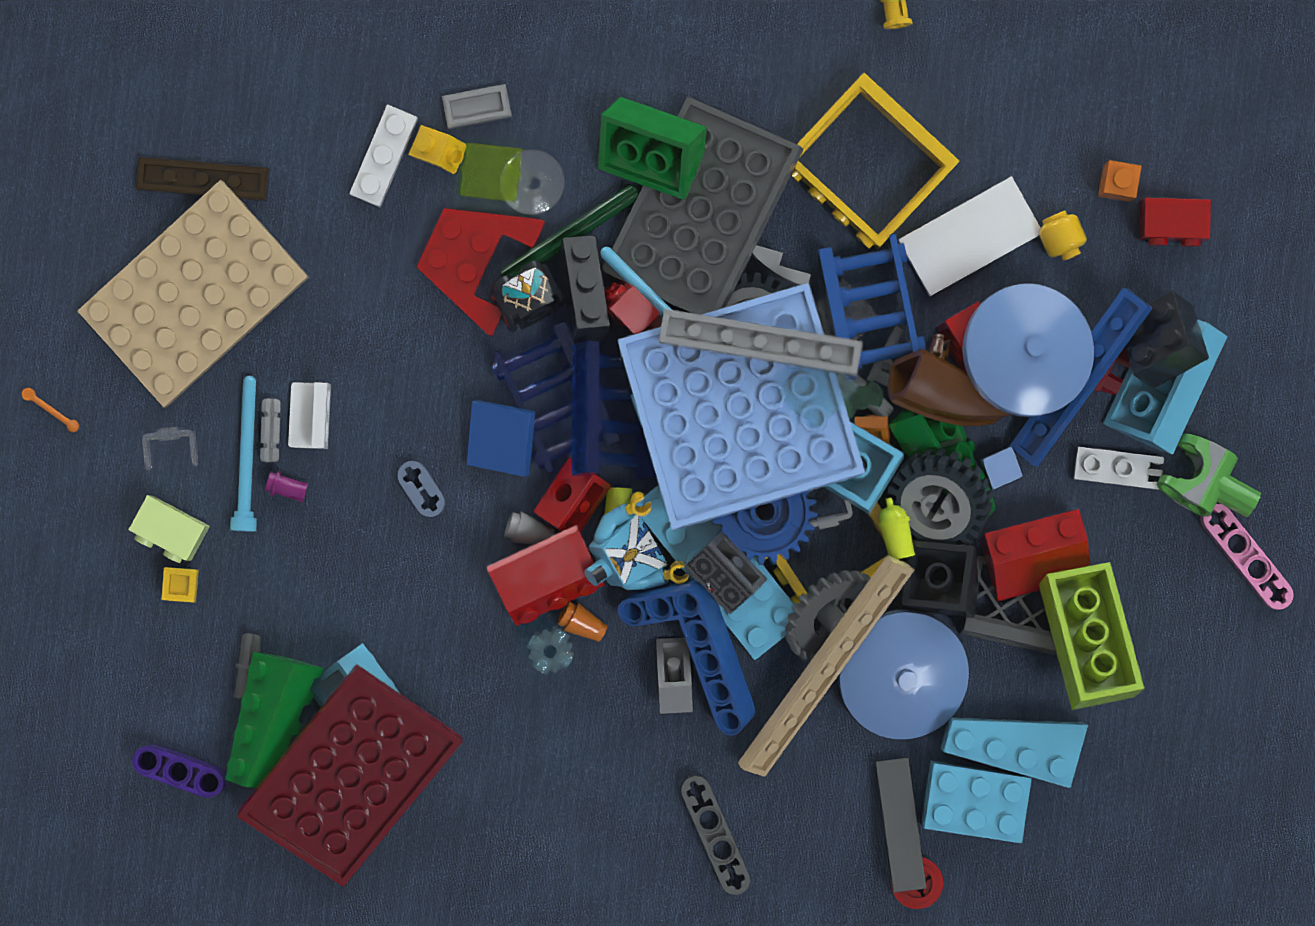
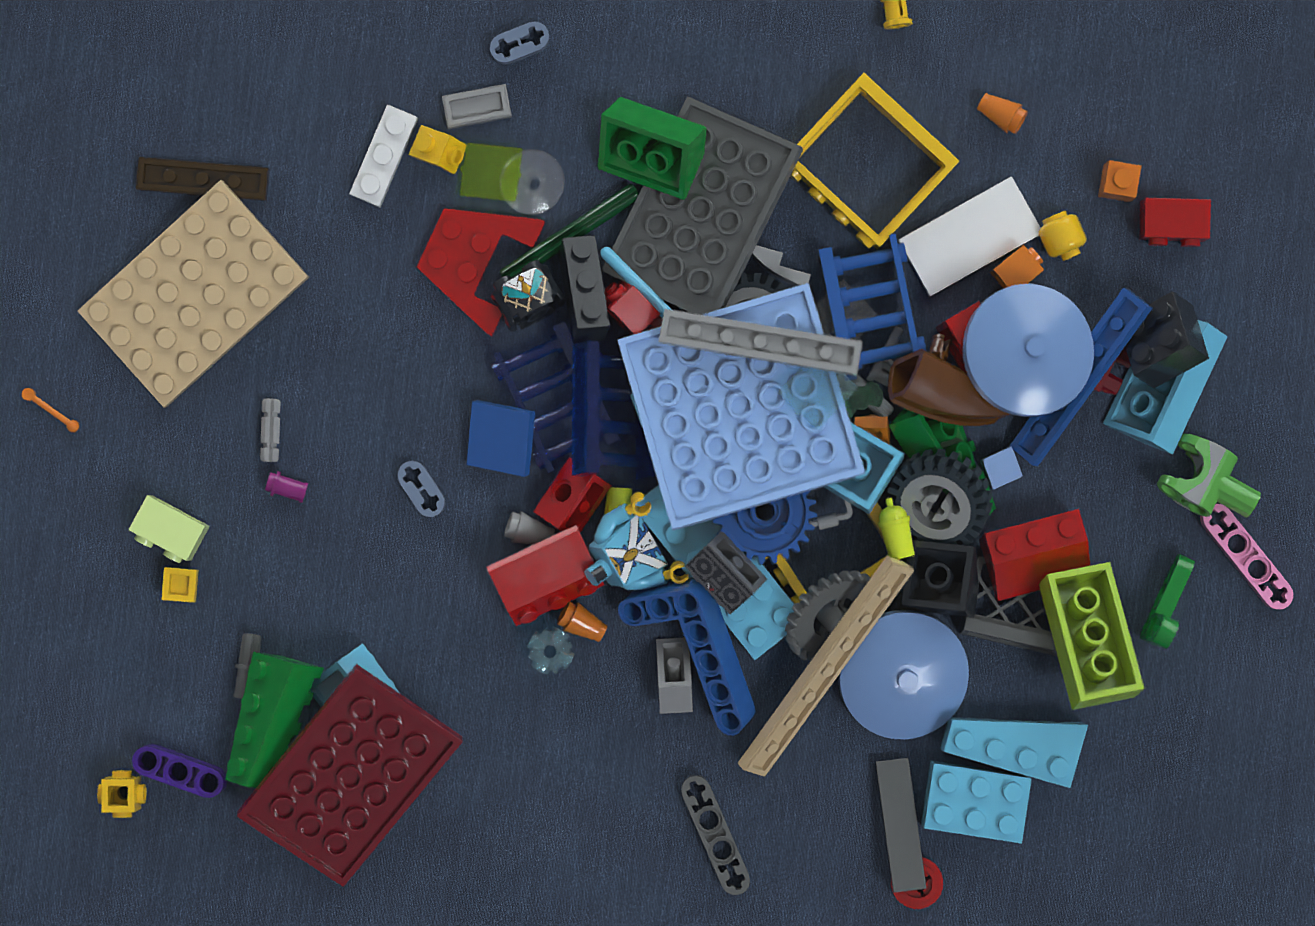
(110, 798): none -> yellow brick
(166, 434): clear piece -> none
(244, 517): medium azure piece -> none
(309, 415): white panel -> none
(517, 35): none -> sand blue beam
(1002, 112): none -> orange cone
(1018, 268): none -> orange brick
(1116, 467): white hinge -> none
(1159, 626): none -> green beam

